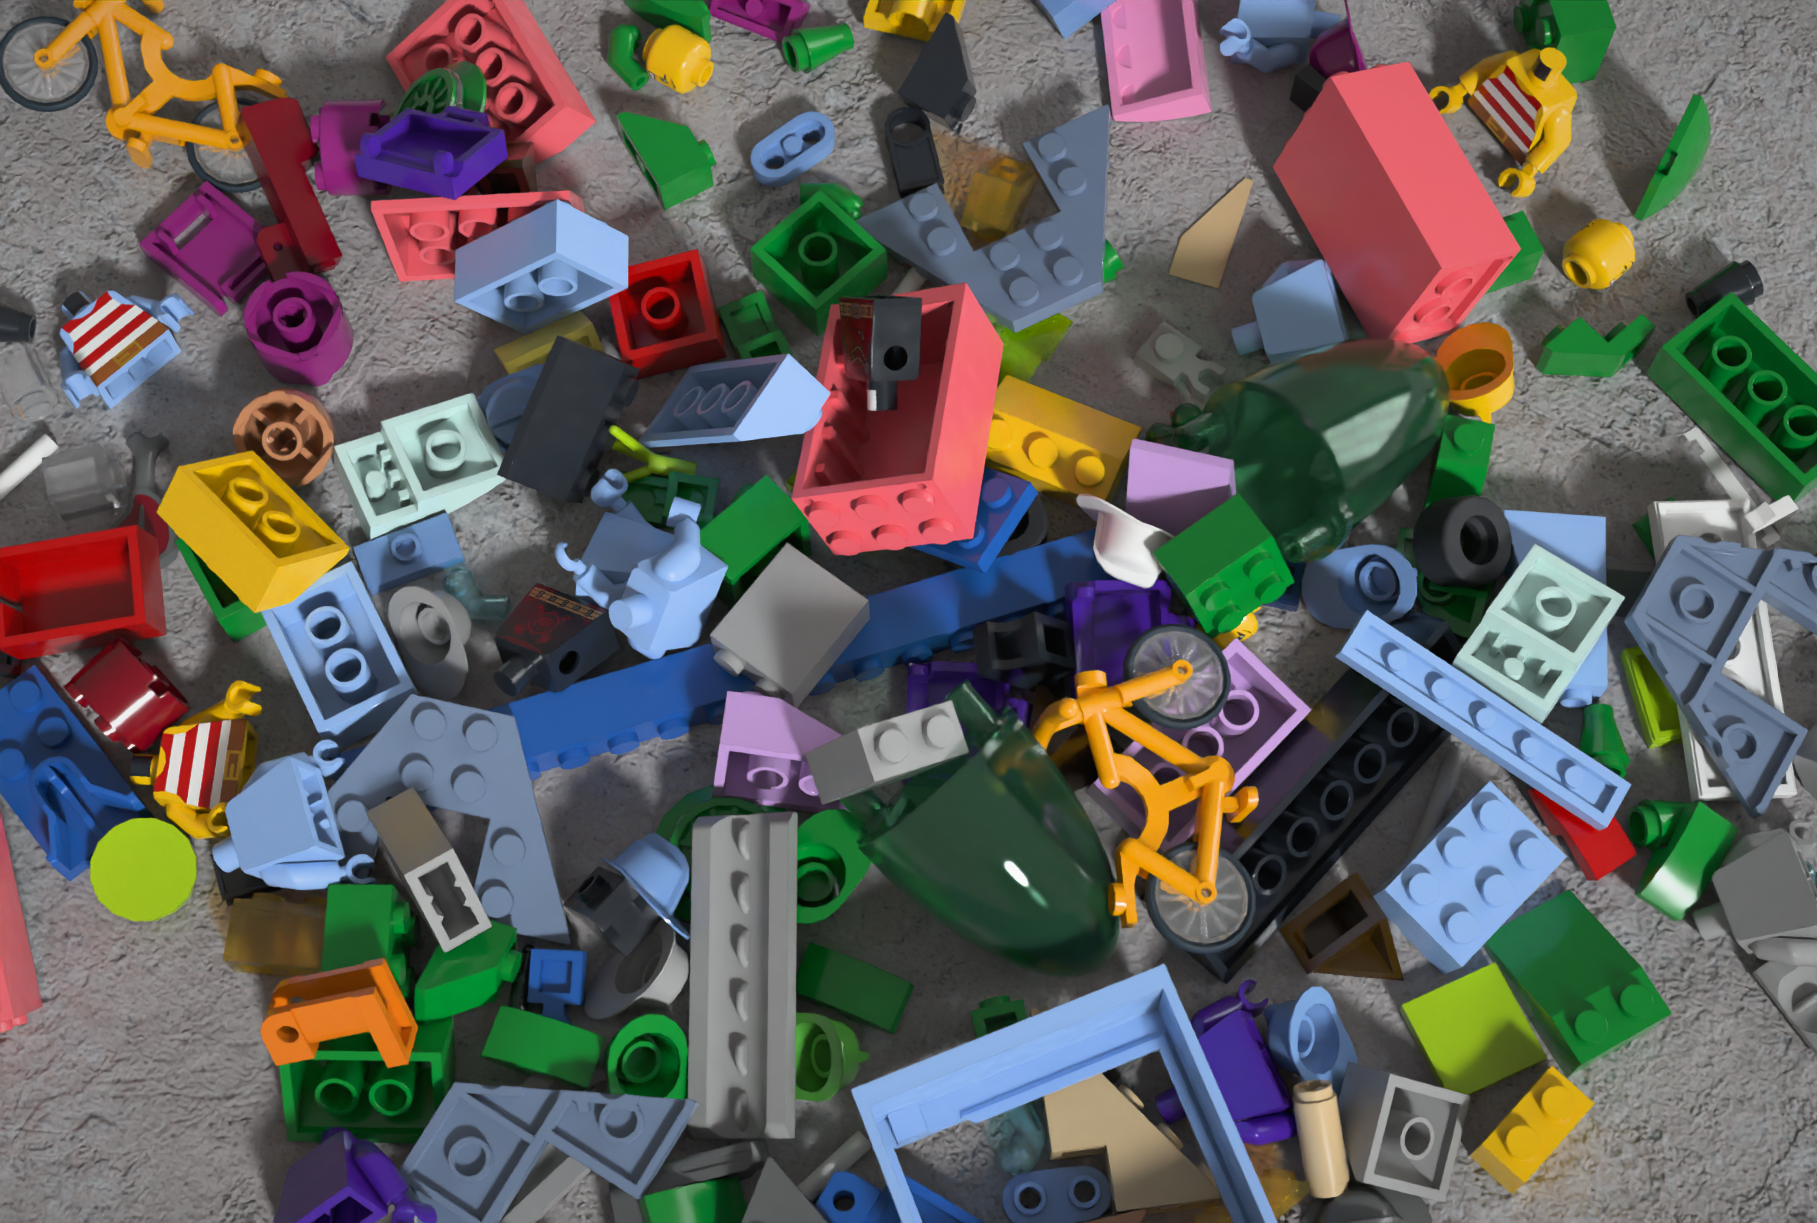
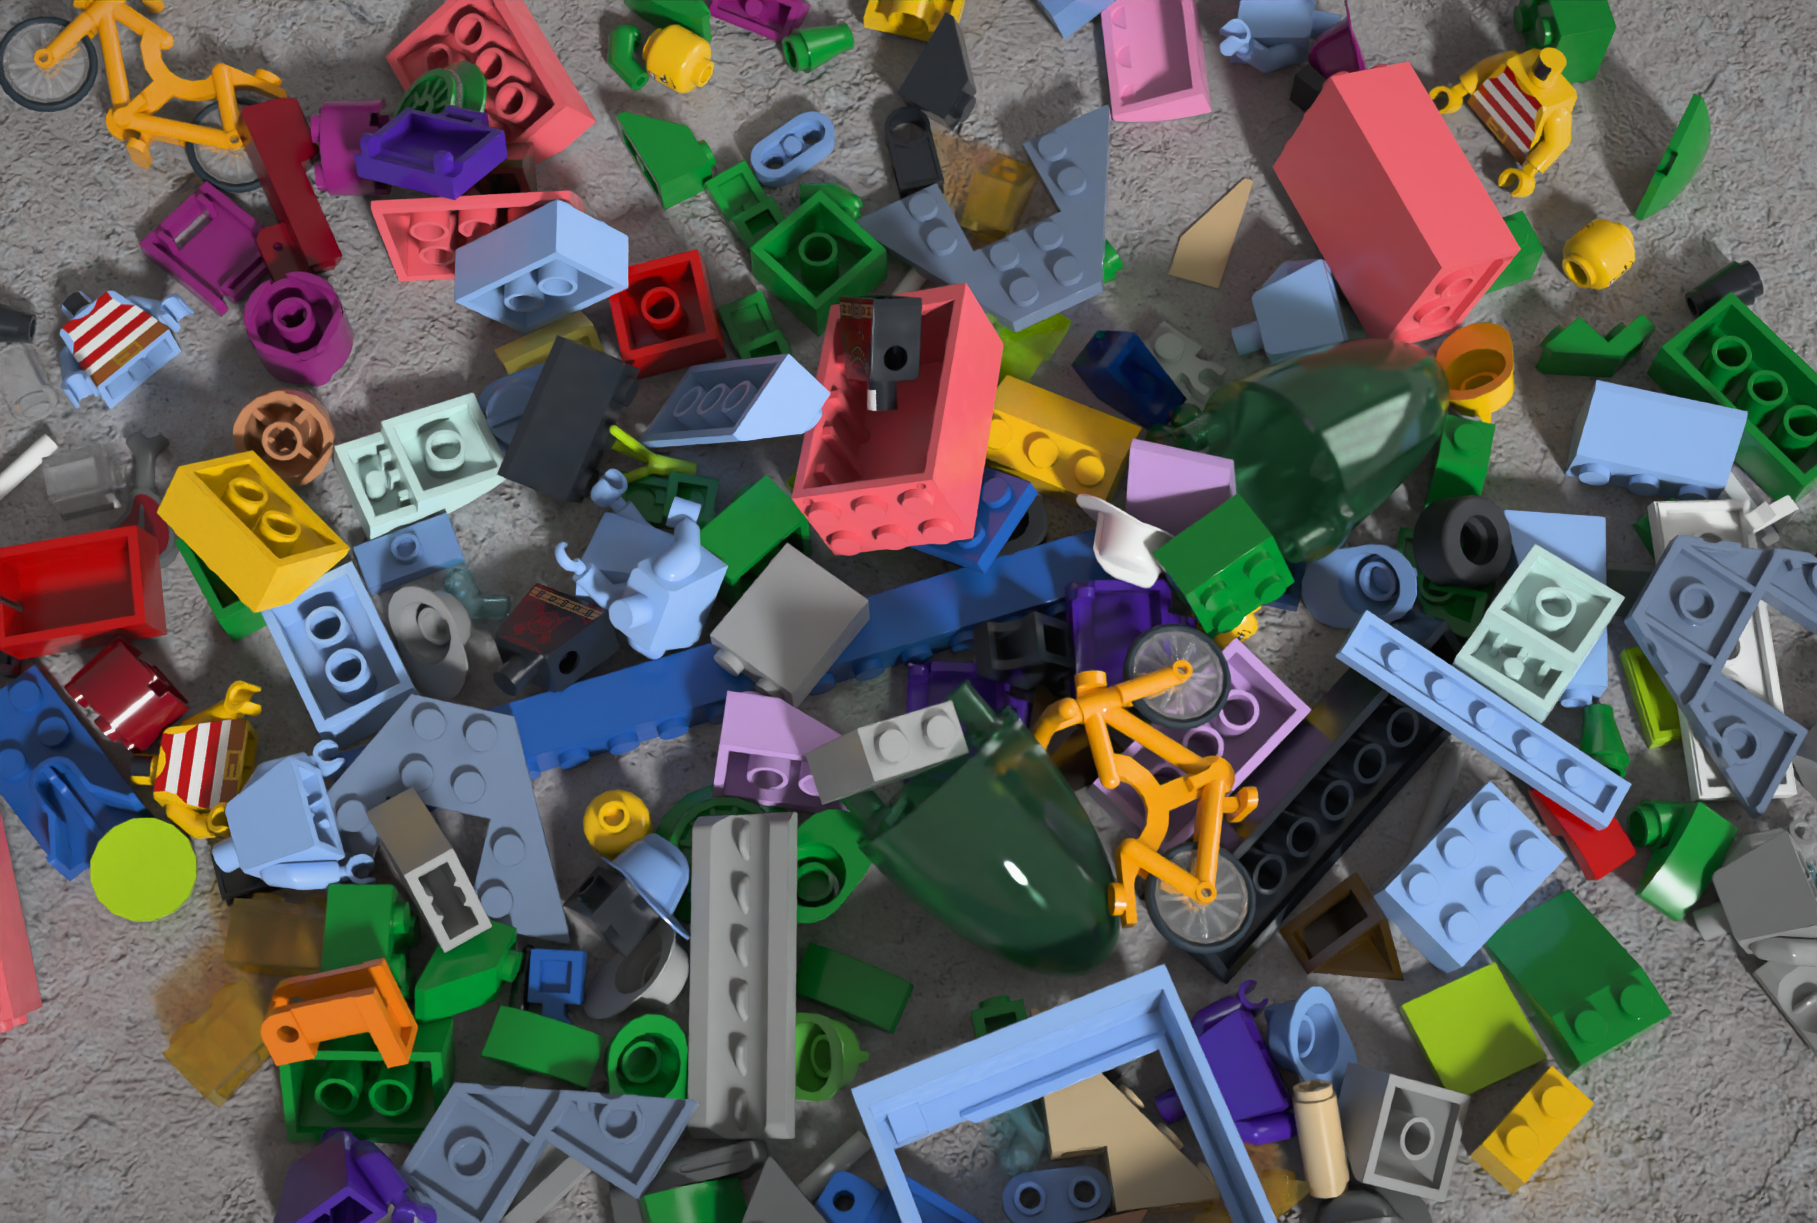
(223, 1044): none -> clear yellow brick
(615, 822): none -> yellow head
(743, 204): none -> green slope
(1128, 377): none -> clear blue slope
(1654, 443): none -> light blue slope

